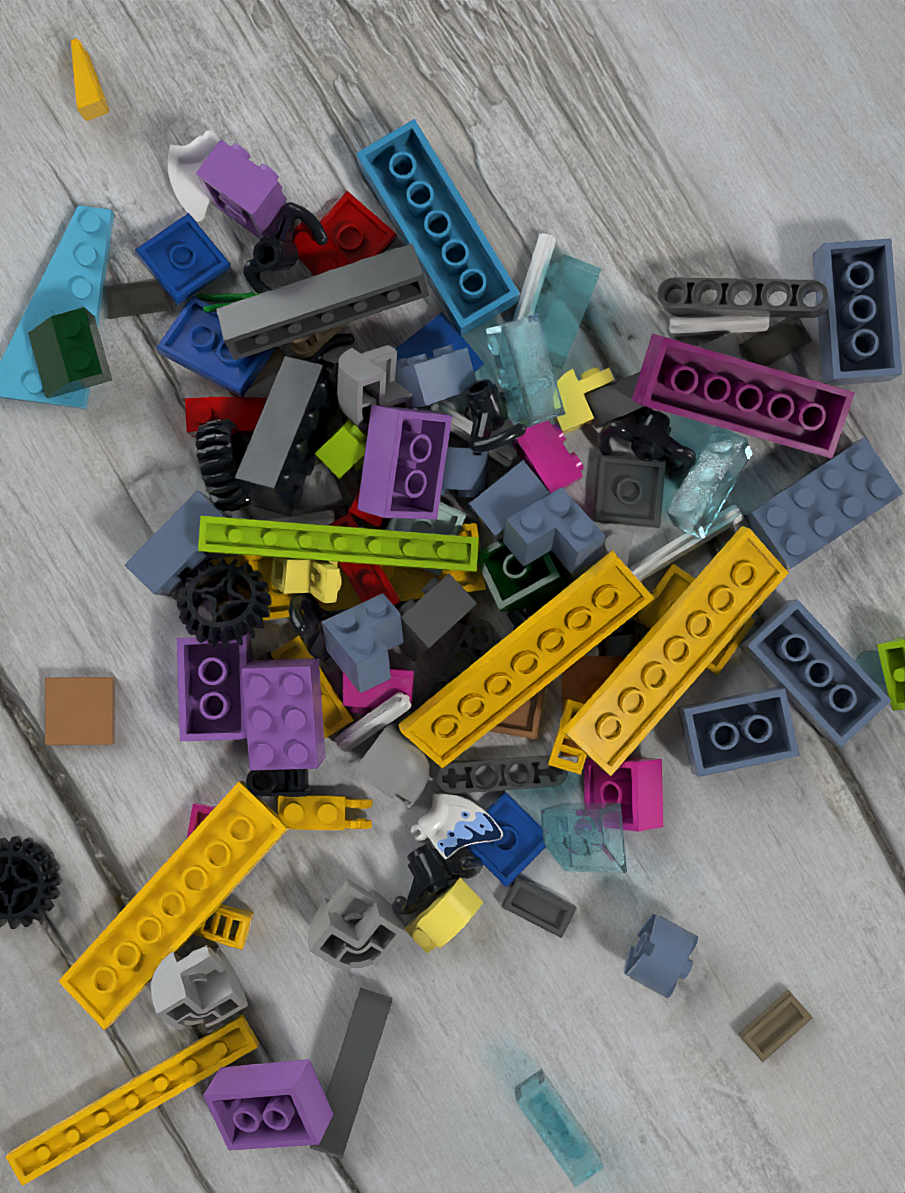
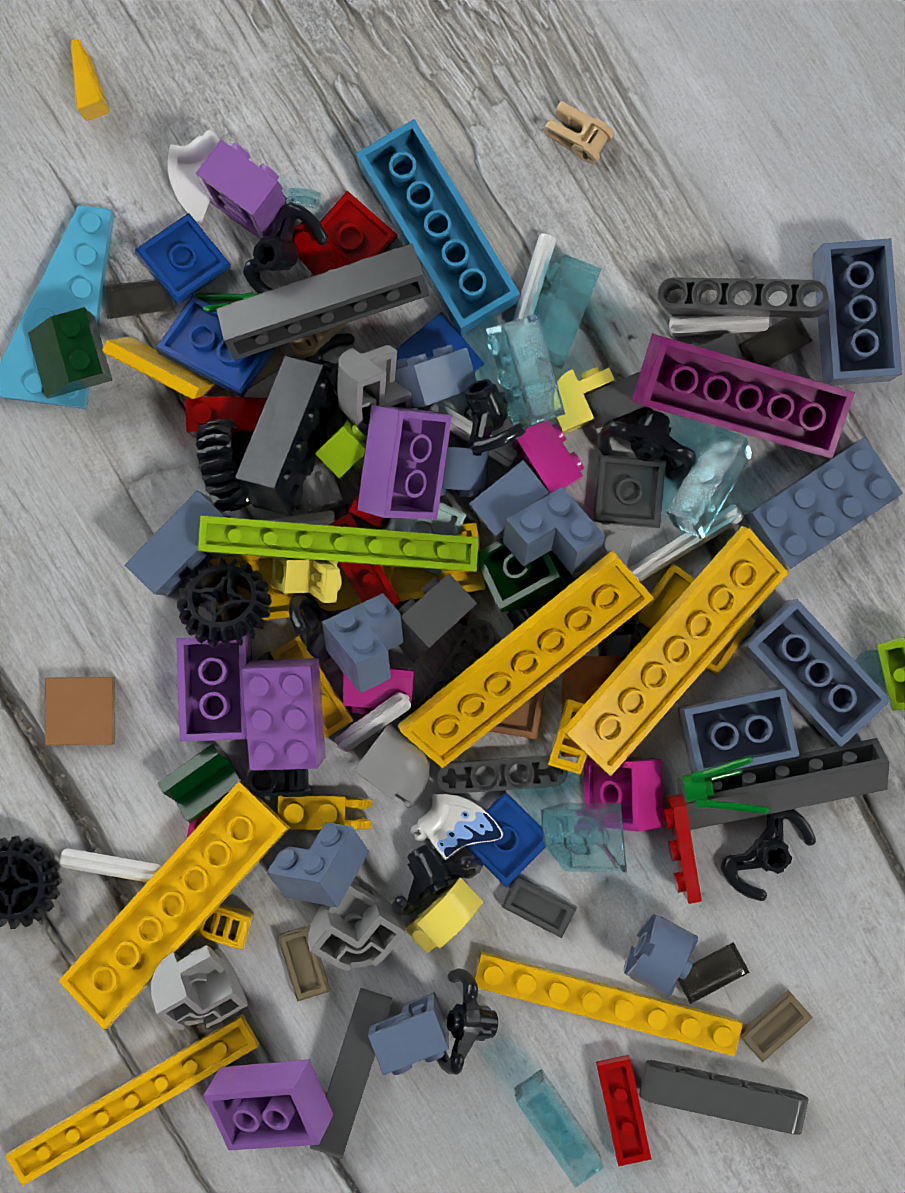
(108, 865): none -> white axle
(151, 363): none -> yellow tile
(200, 782): none -> dark green panel
(303, 966): none -> dark tan tile
(304, 197): none -> clear light blue tile
(324, 870): none -> sand blue brick
(410, 1036): none -> sand blue brick
(467, 1022): none -> black piece
(585, 144): none -> tan piece
(608, 1003): none -> yellow plate
(623, 1110): none -> red plate
(682, 849): none -> red plate
(699, 786): none -> green plant
(713, 972): none -> clear smoke tile
(723, 1097): none -> dark grey beam
(767, 852): none -> black piece
(797, 782): none -> dark grey brick

